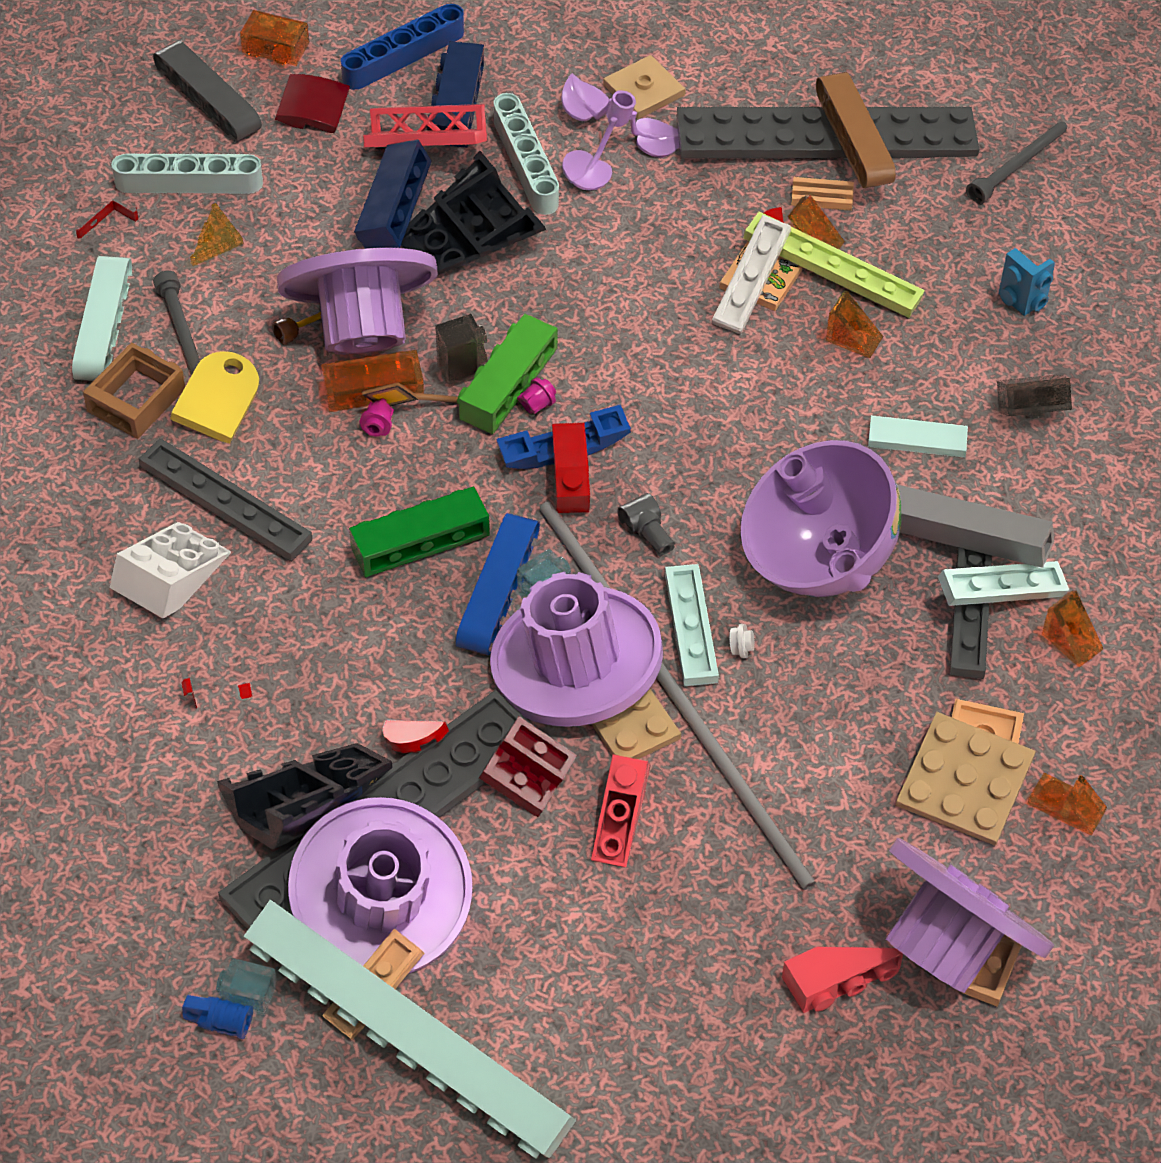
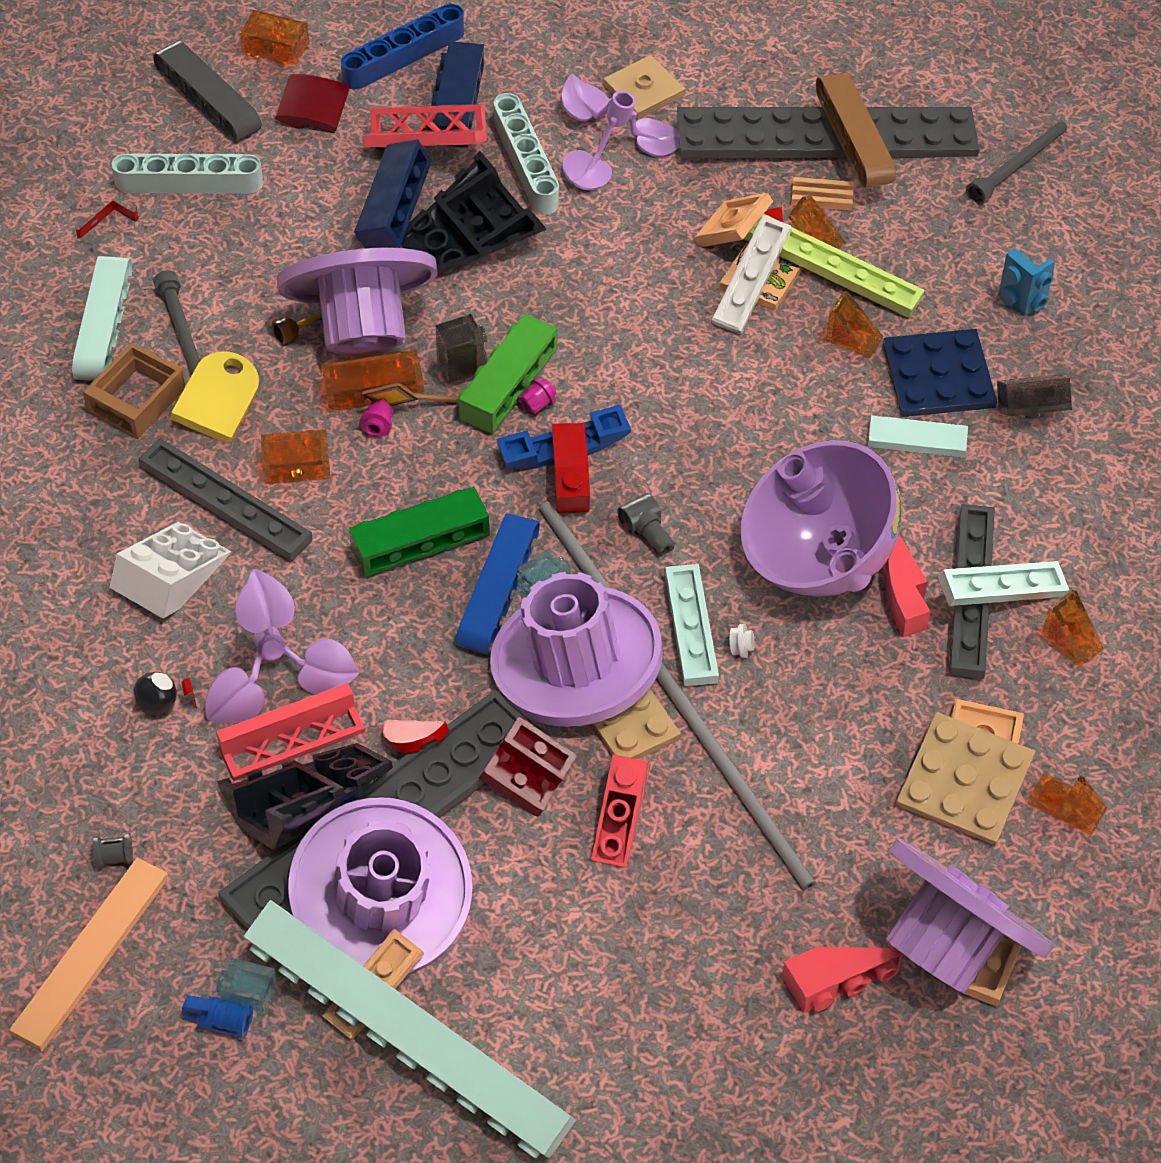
(88, 954): none -> light nougat tile
(112, 850): none -> dark grey bush
(155, 693): none -> black piece
(215, 237): clear yellow tile -> none
(259, 609): none -> lavender plant
(287, 721): none -> coral fence
(295, 456): none -> clear orange brick
(733, 220): none -> light nougat tile
(906, 591): none -> coral slope
(939, 372): none -> dark blue plate
(975, 526): light grey brick -> none

